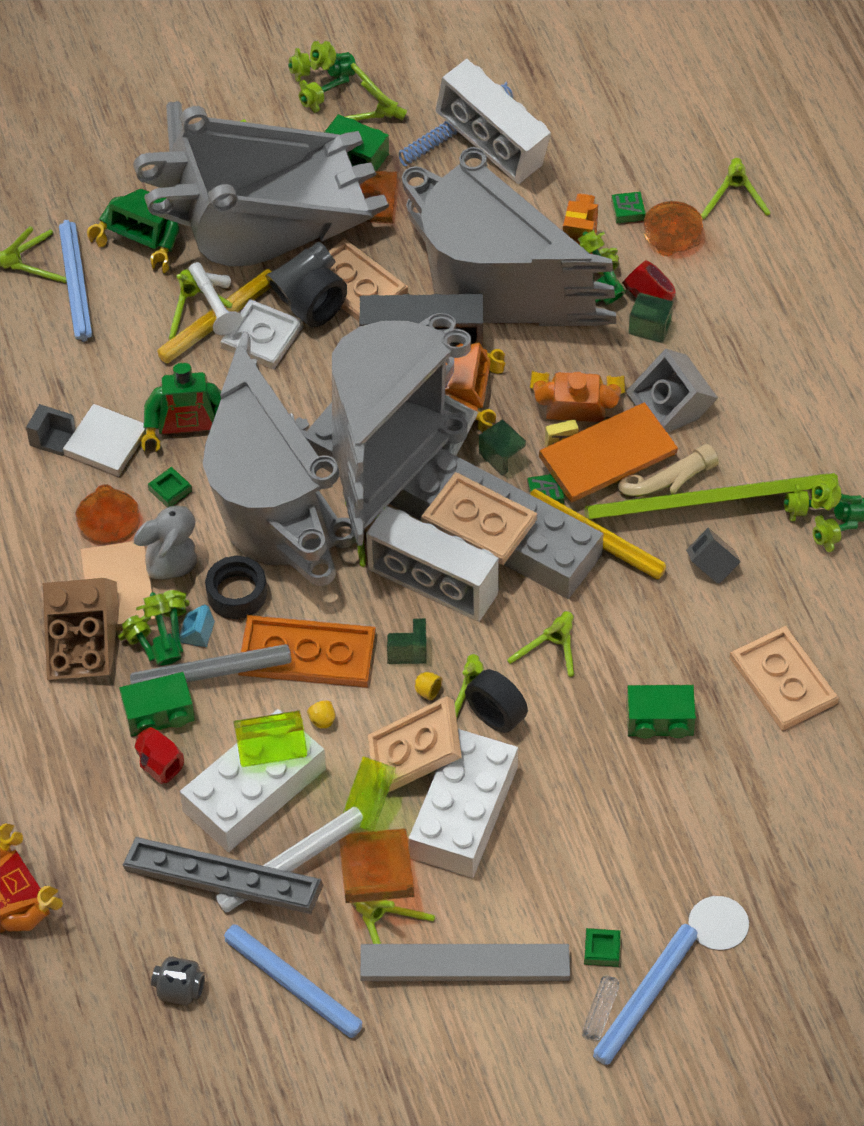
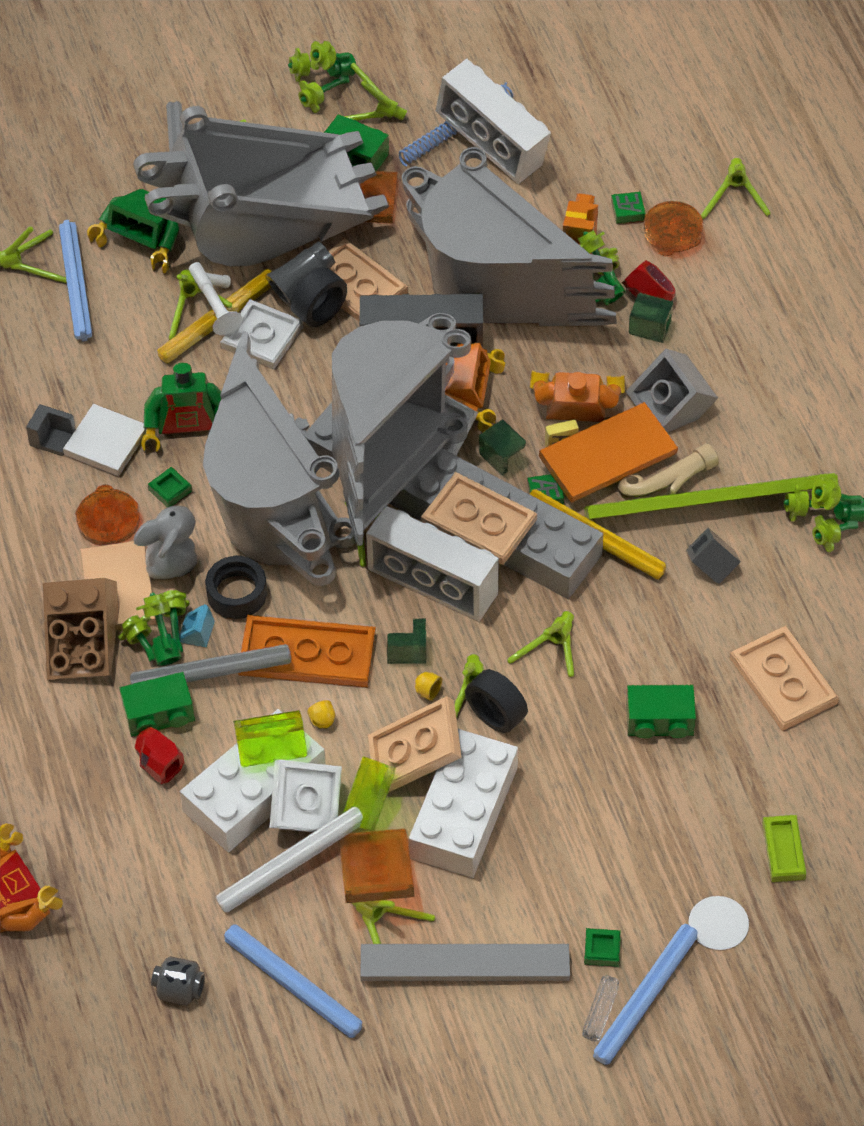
(223, 875): dark grey tile -> none
(304, 795): none -> white tile
(784, 848): none -> lime tile

